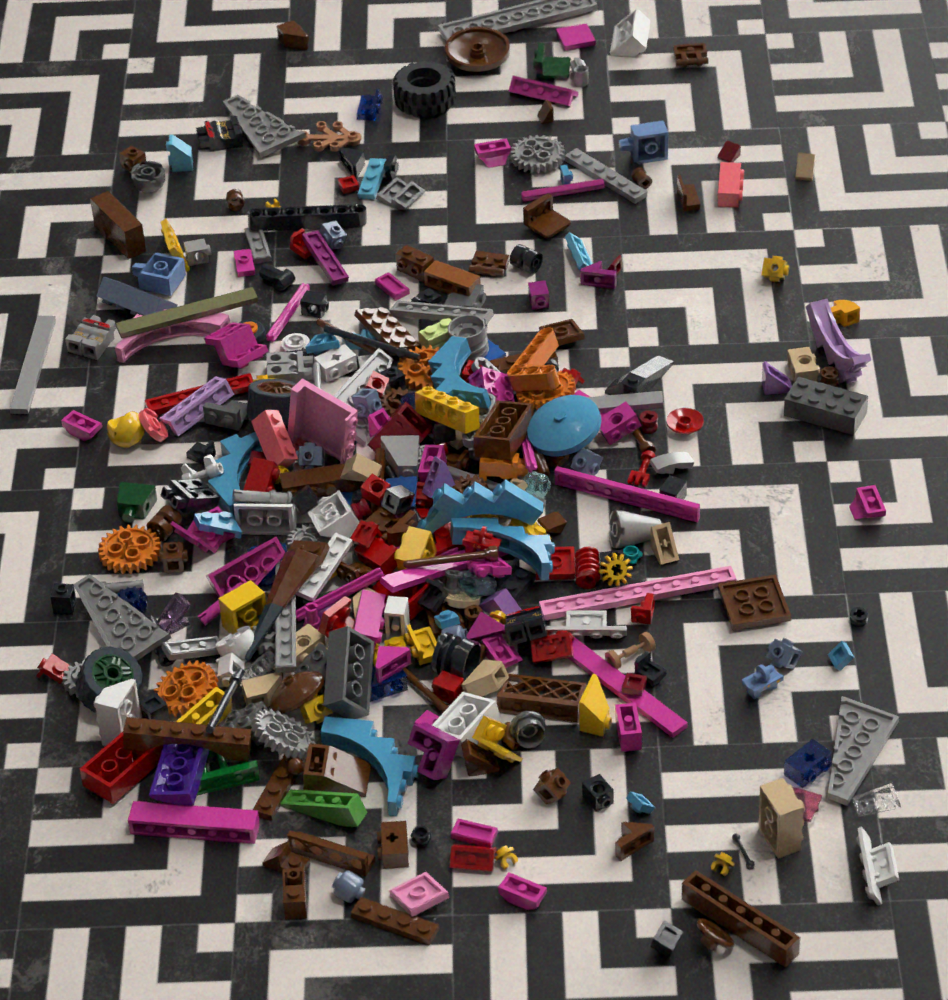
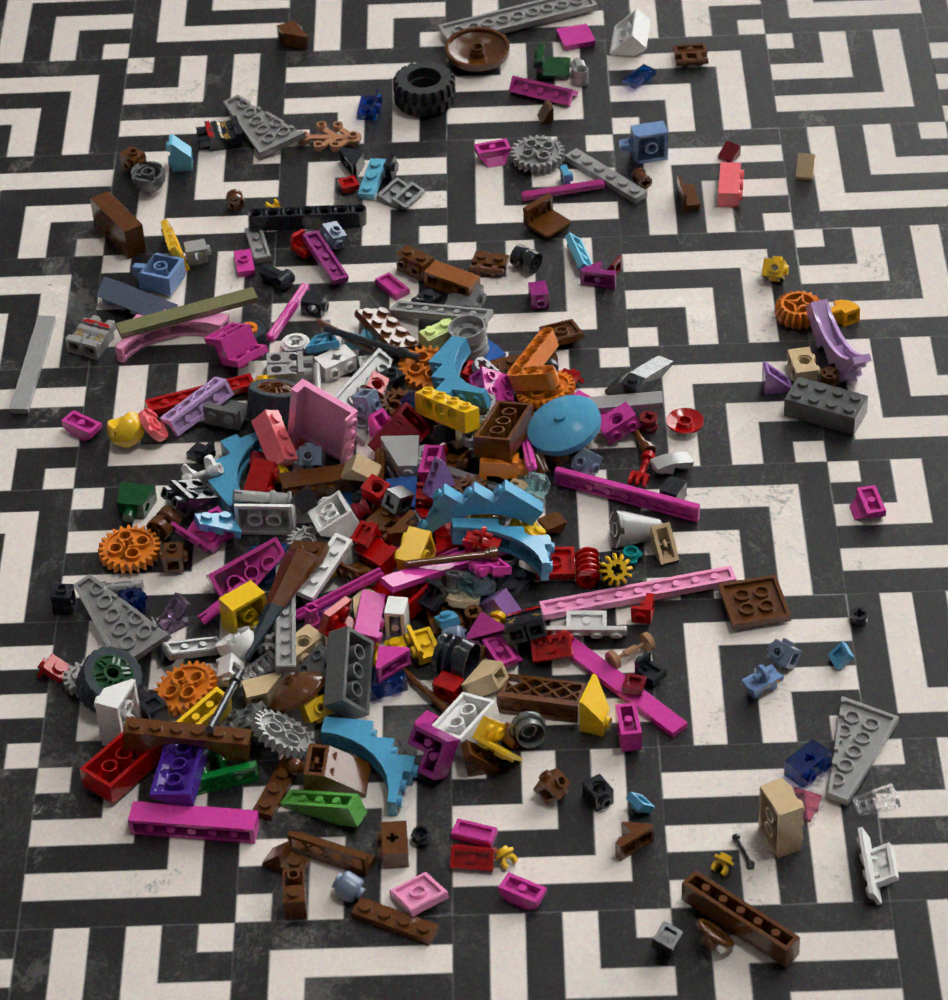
(639, 76): none -> clear blue plate
(791, 309): none -> orange gear

